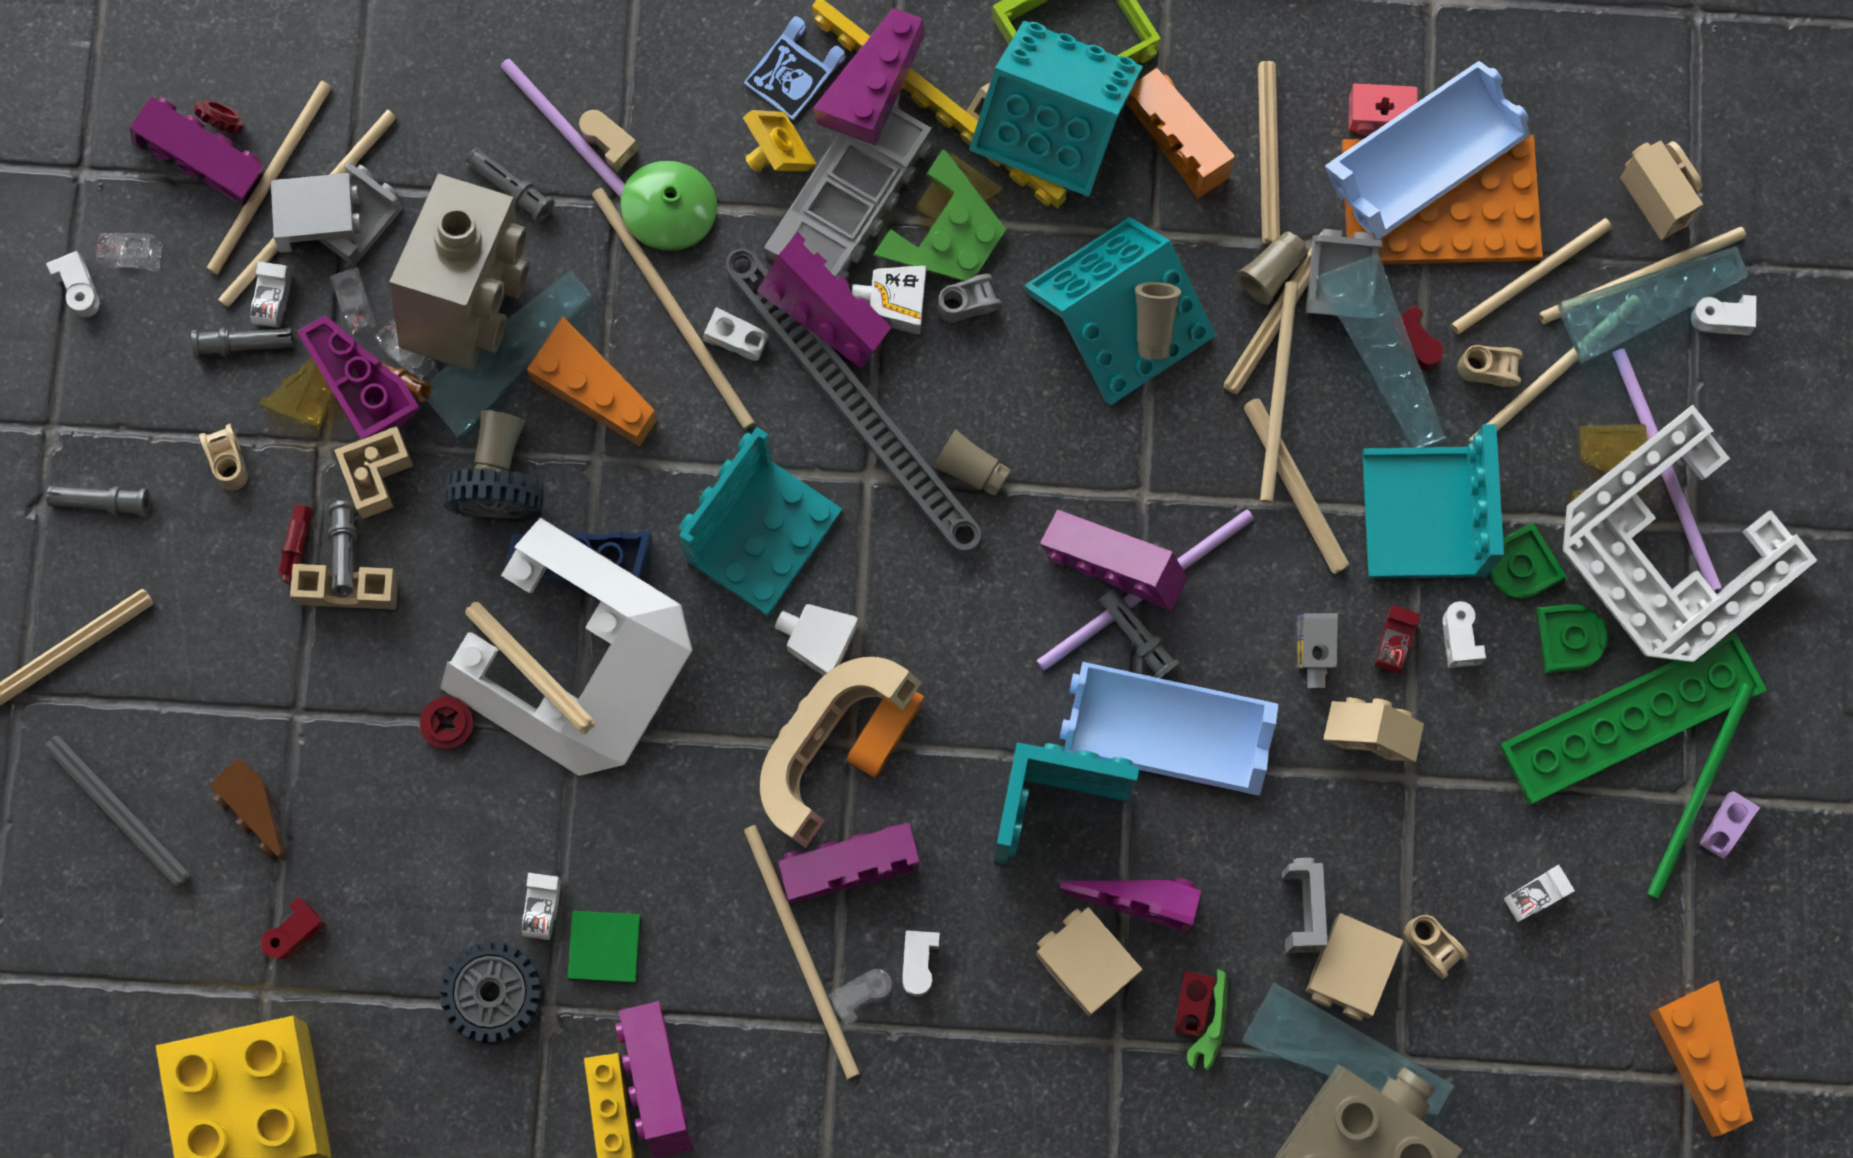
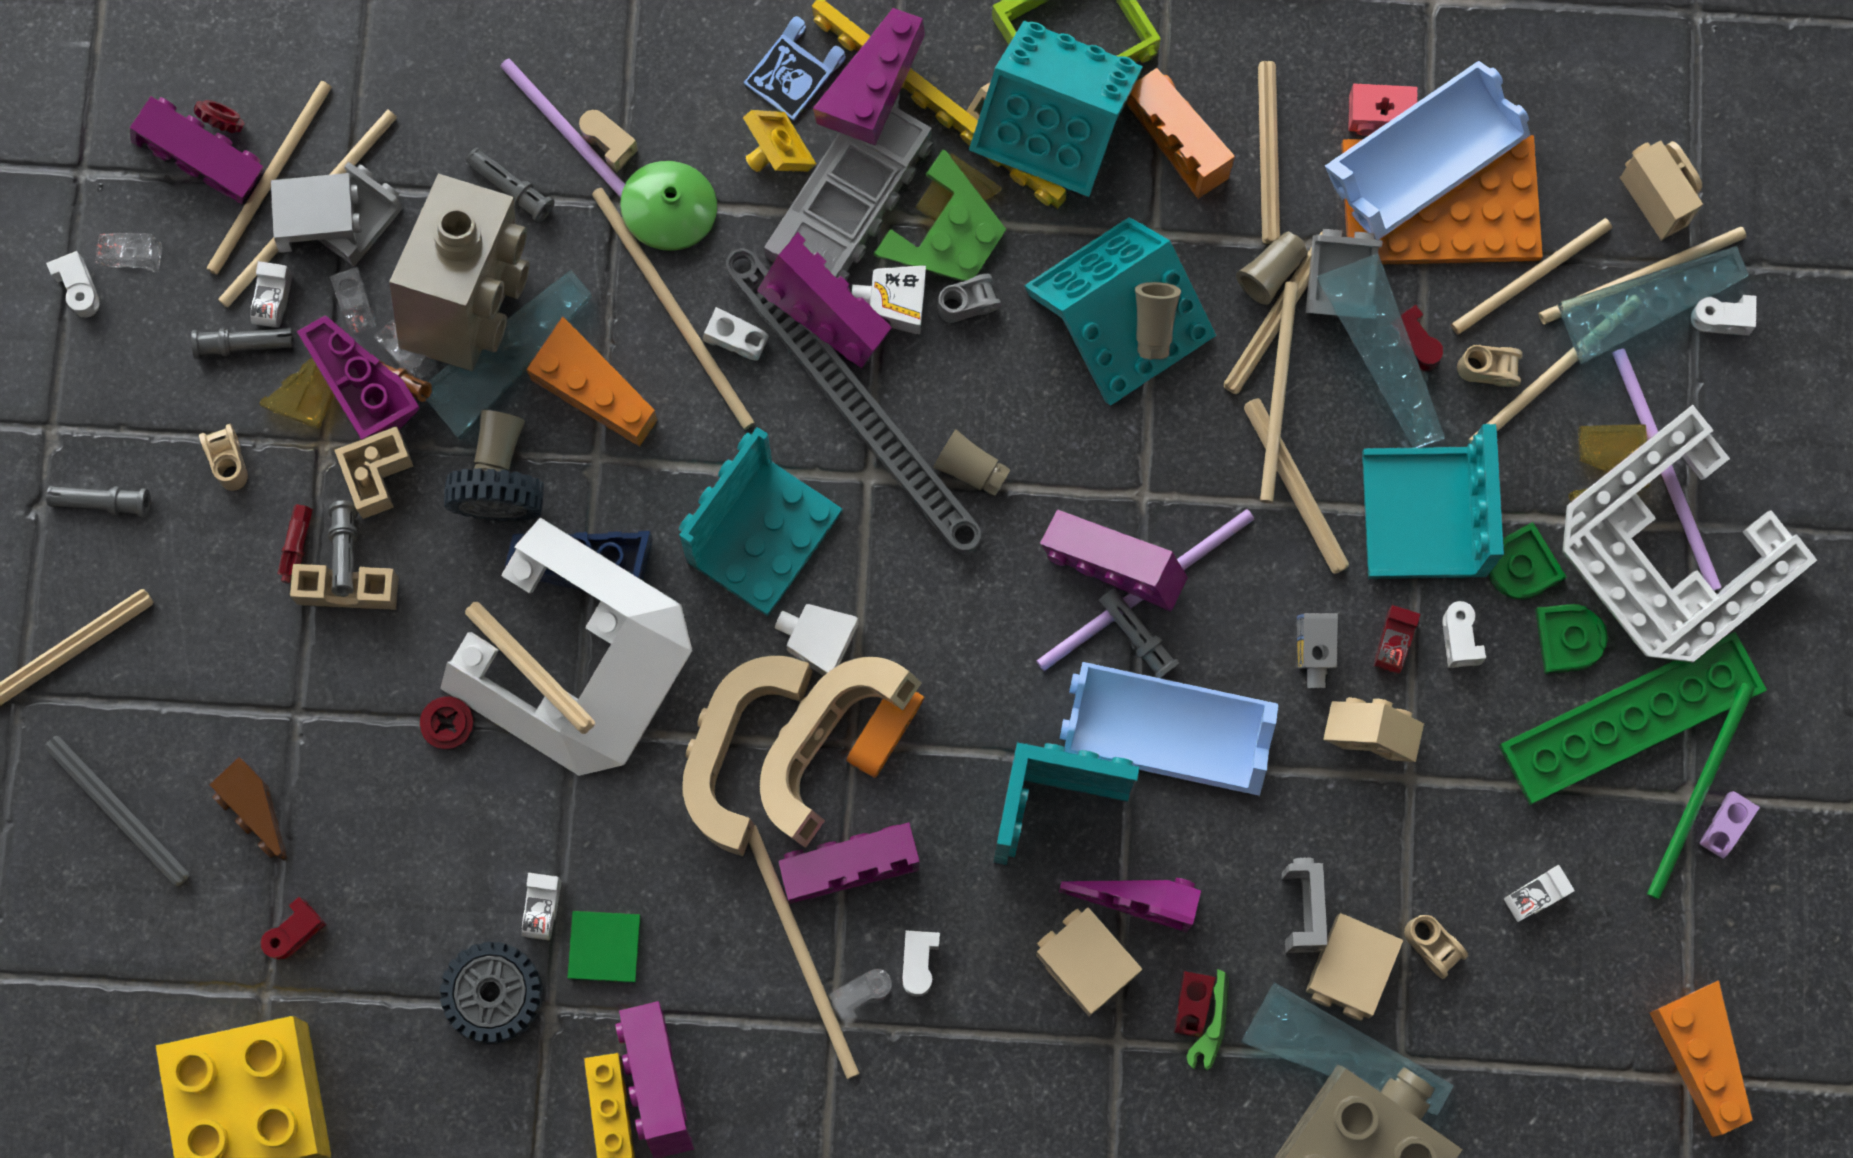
(717, 726): none -> tan arch

